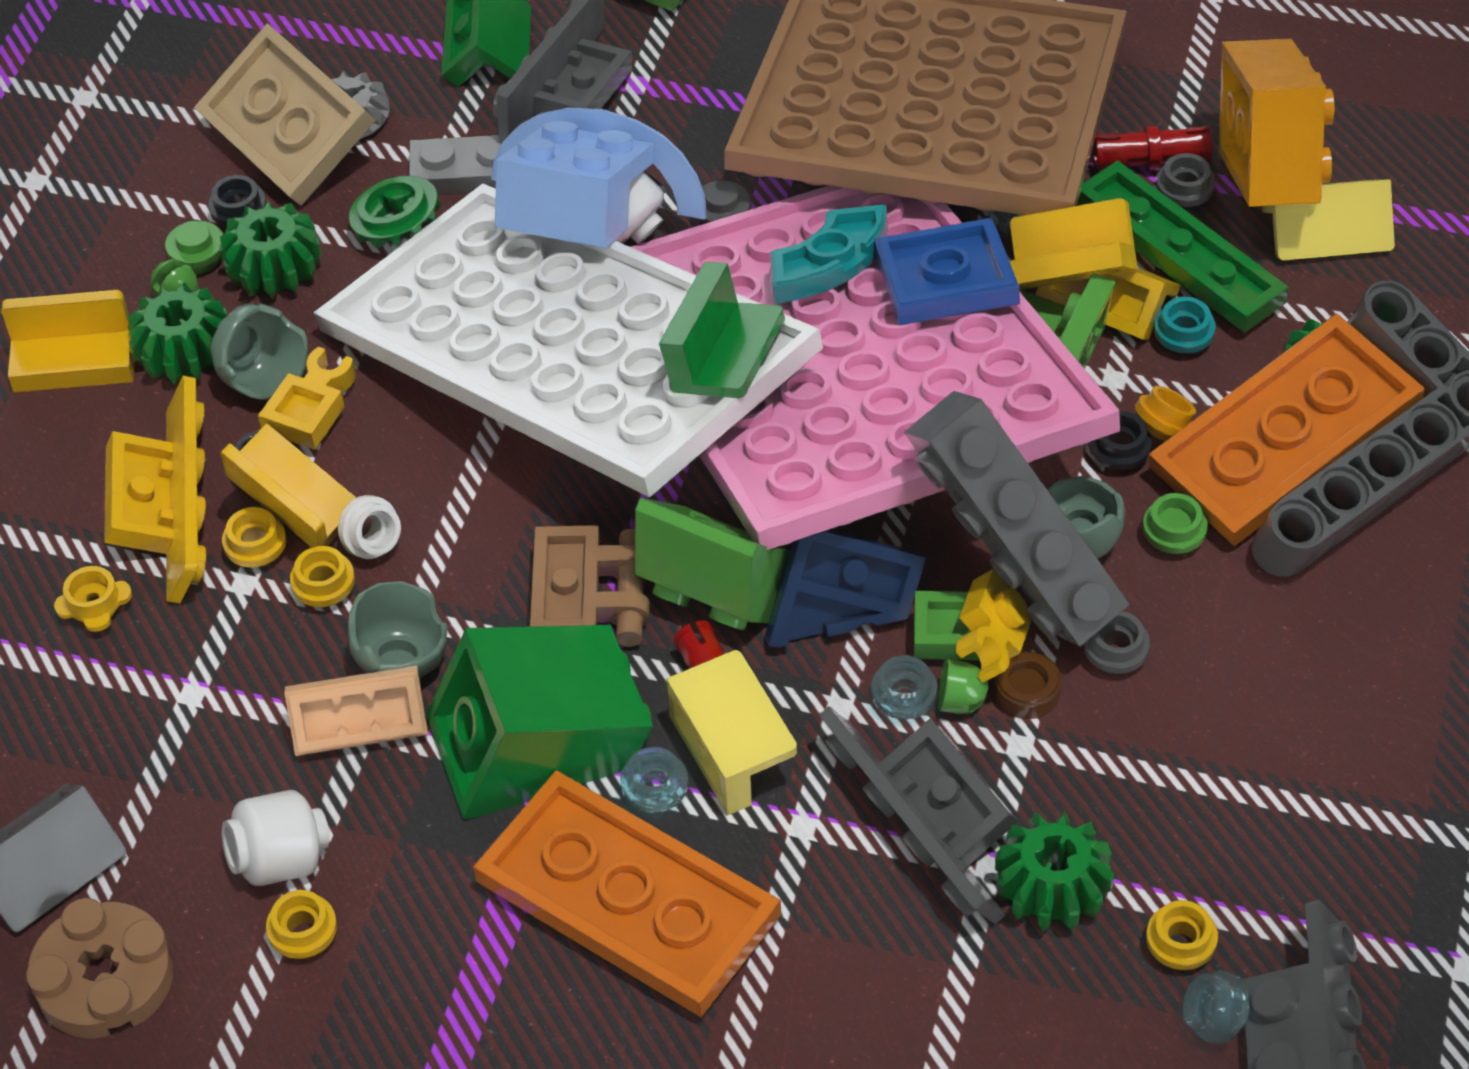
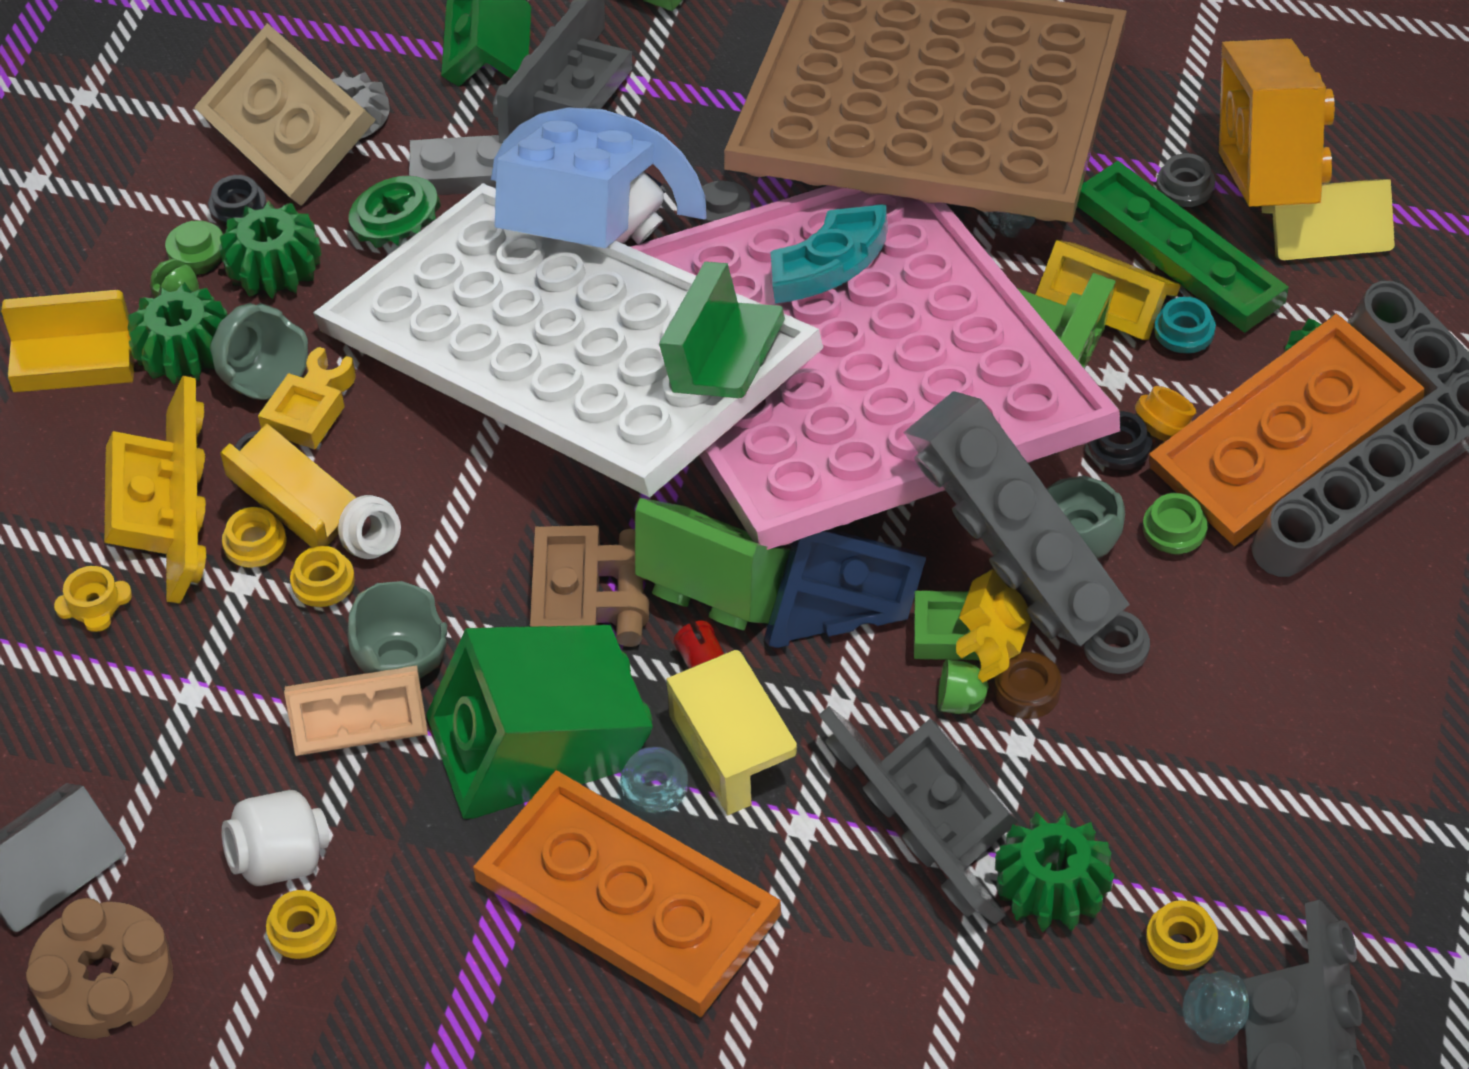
(909, 674): clear light blue plate -> none
(946, 271): blue tile -> none
(1073, 243): yellow panel -> none
(1150, 147): red pin -> none

